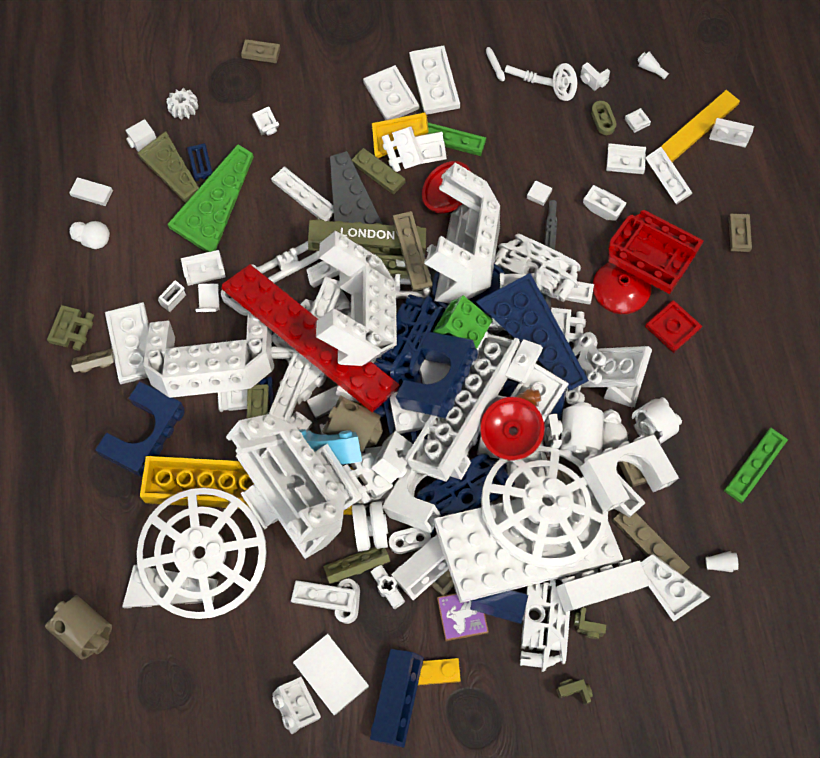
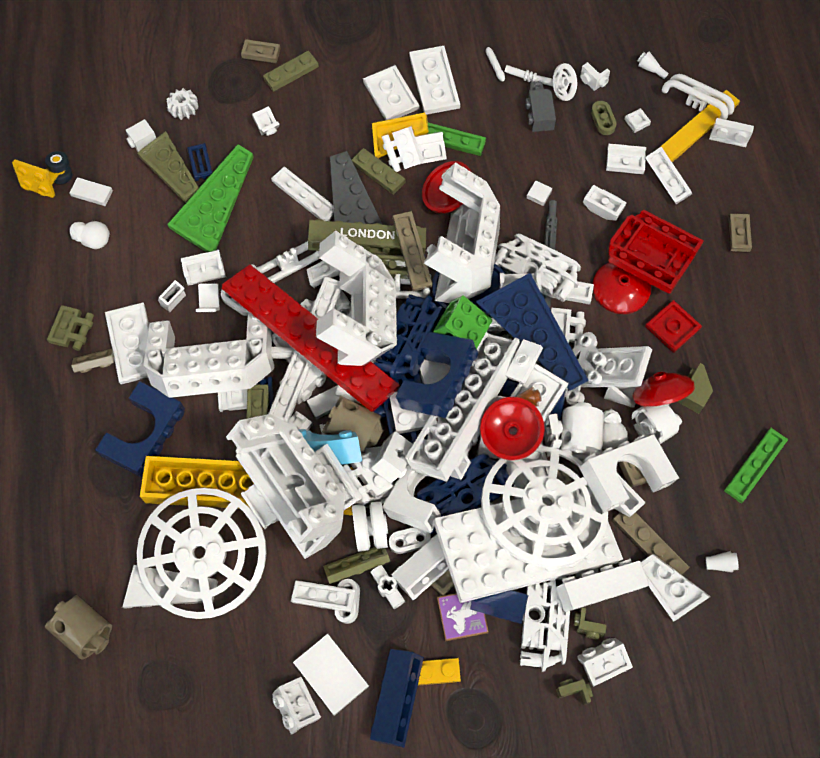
(41, 179): none -> yellow plate
(290, 71): none -> olive plate
(541, 108): none -> dark grey hinge
(605, 661): none -> white bracket
(663, 389): none -> red dish
(700, 94): none -> white piece
(702, 391): none -> olive slope

